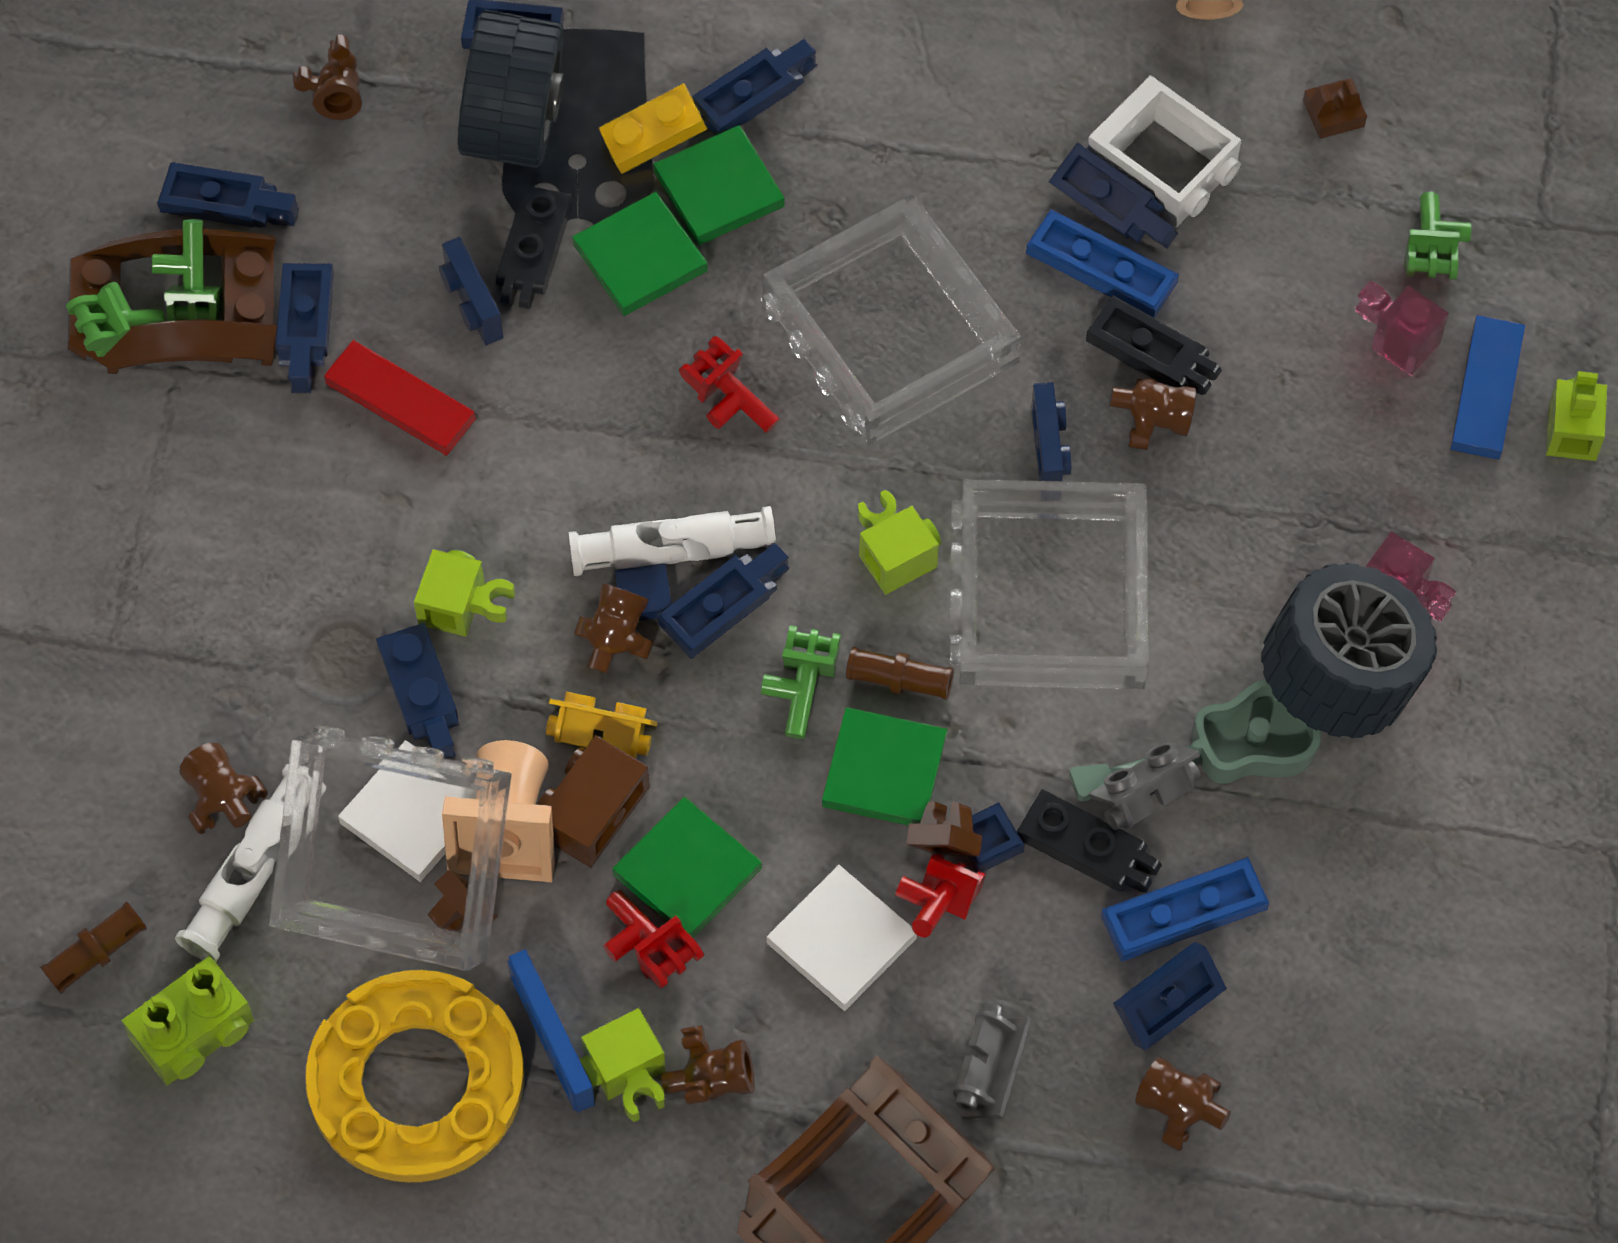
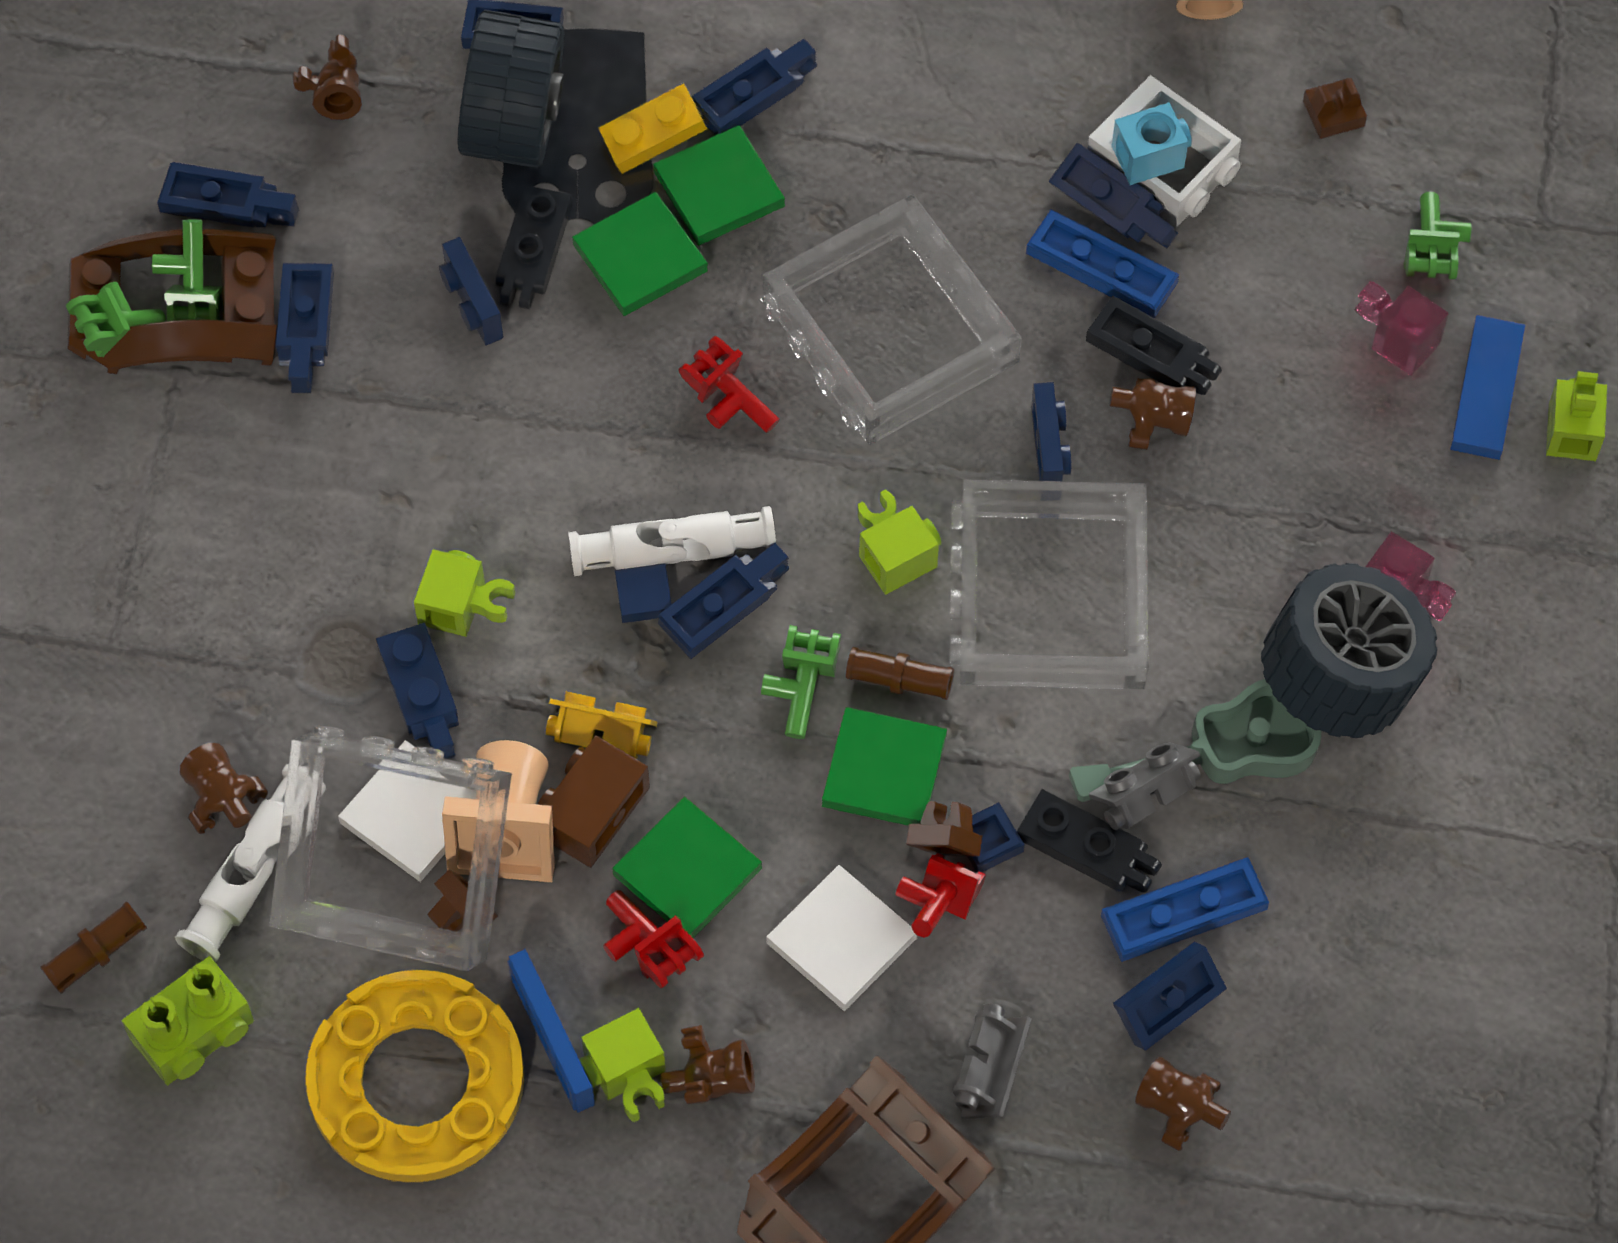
(400, 397): red tile -> none
(614, 627): reddish brown piece -> none
(1147, 160): none -> medium azure brick

